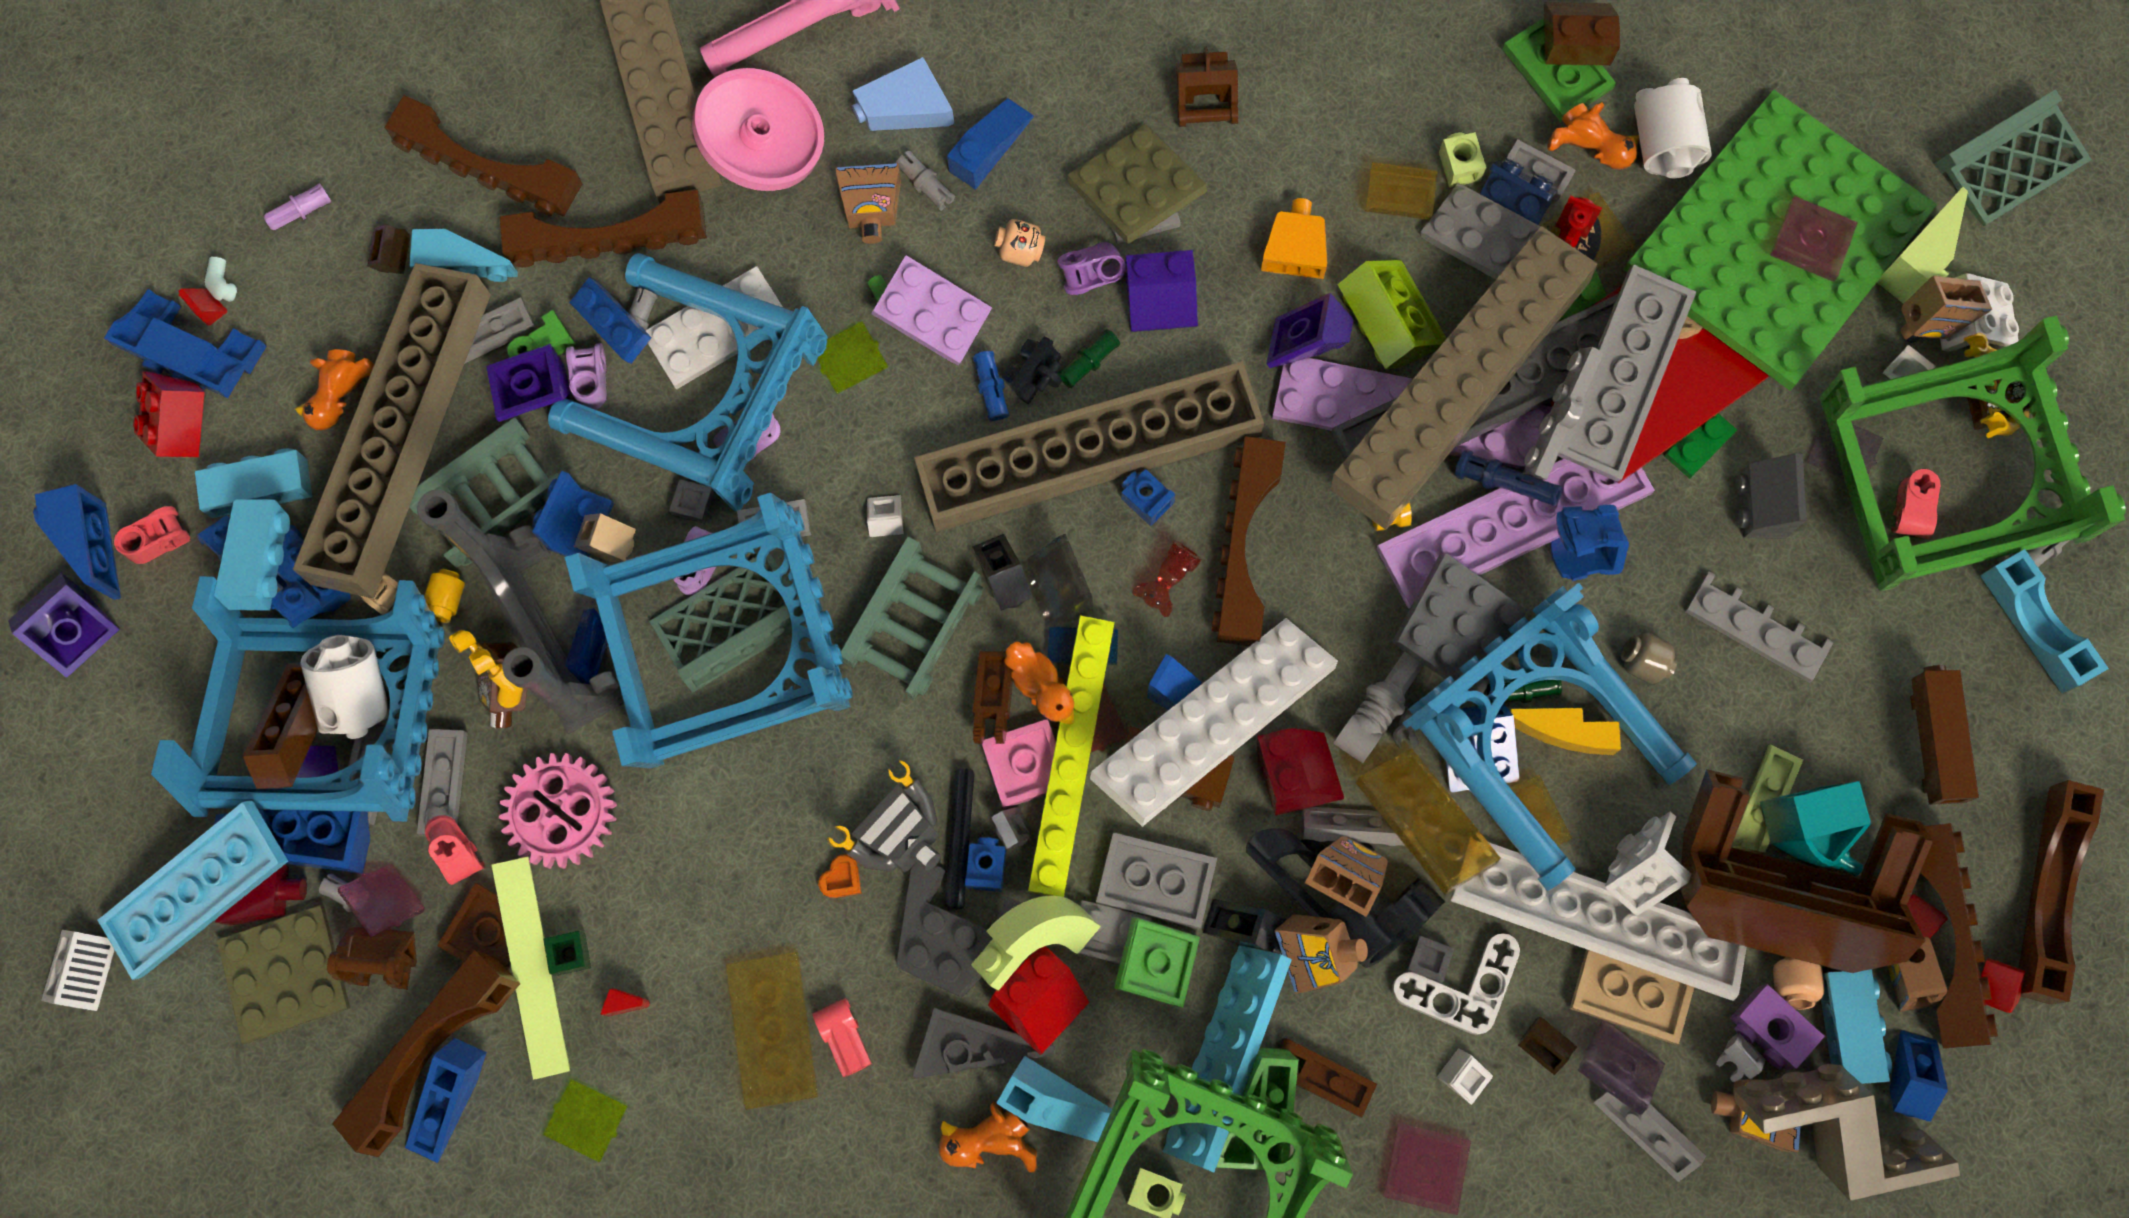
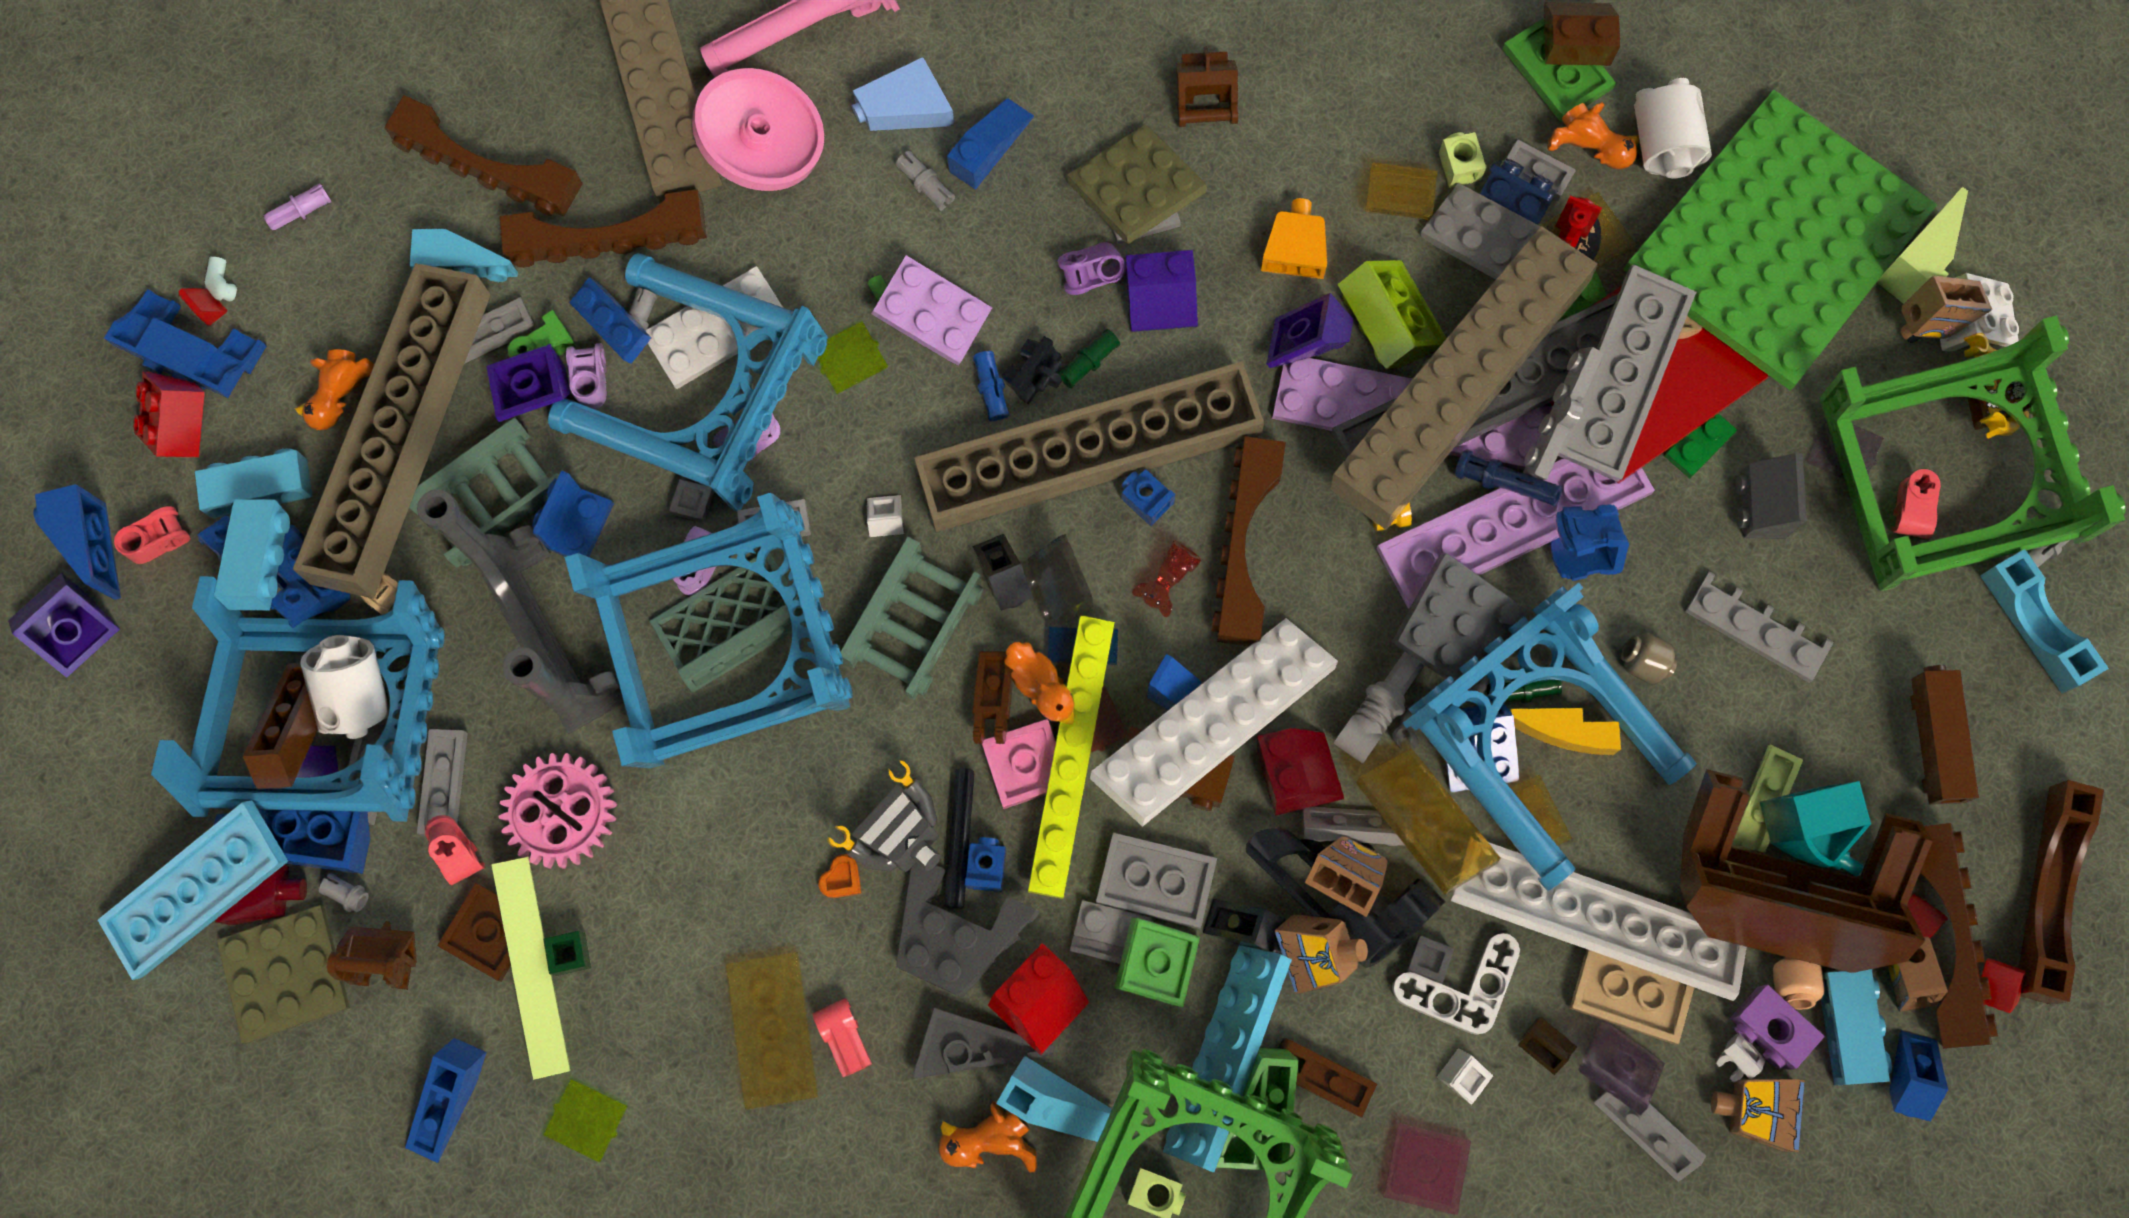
(78, 970): white panel -> none
(379, 1107): reddish brown arch -> none
(381, 900): clear pink piece -> none
(389, 249): dark brown piece -> none
(444, 594): yellow brick -> none
(494, 690): torso -> none
(587, 647): clear blue tile -> none
(605, 538): tan brick -> none
(622, 1002): red slope -> none
(870, 197): medium nougat torso -> none
(1012, 828): flat silver plate -> none
(1020, 242): light nougat head -> none
(1028, 928): yellowish green arch -> none
(1644, 869): white bracket -> none
(1814, 238): clear pink tile -> none
(1846, 1131): dark tan bracket -> none
(1907, 363): white tile -> none
(2007, 132): sand green fence -> none

